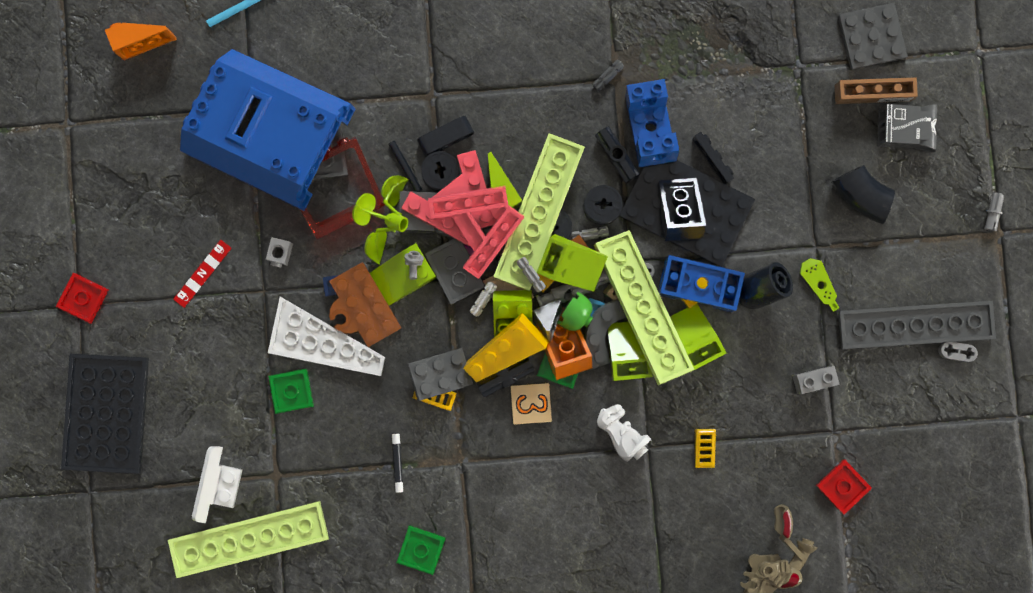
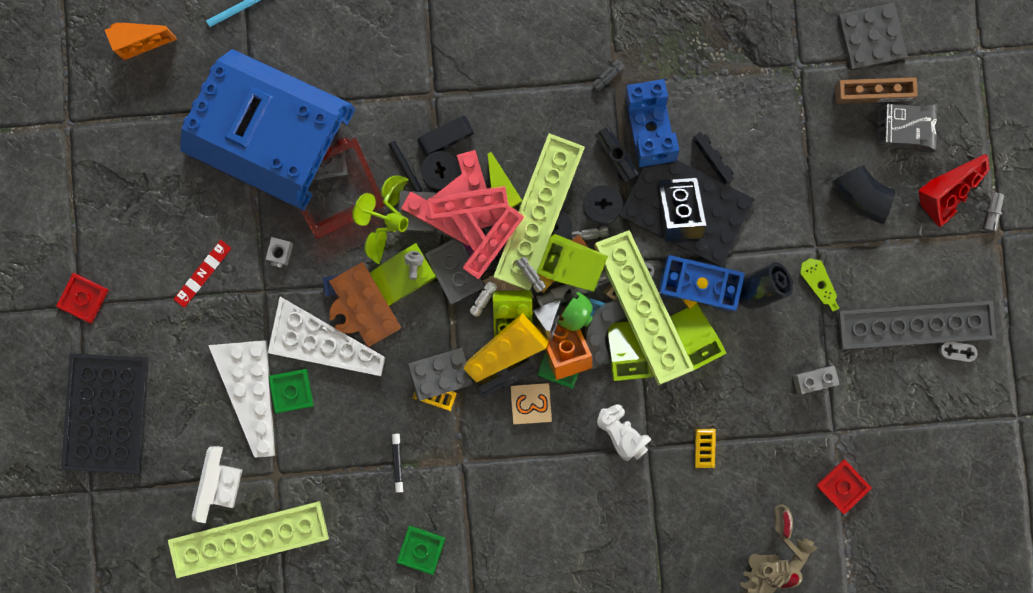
(246, 379): none -> white wing
(946, 191): none -> red wedge

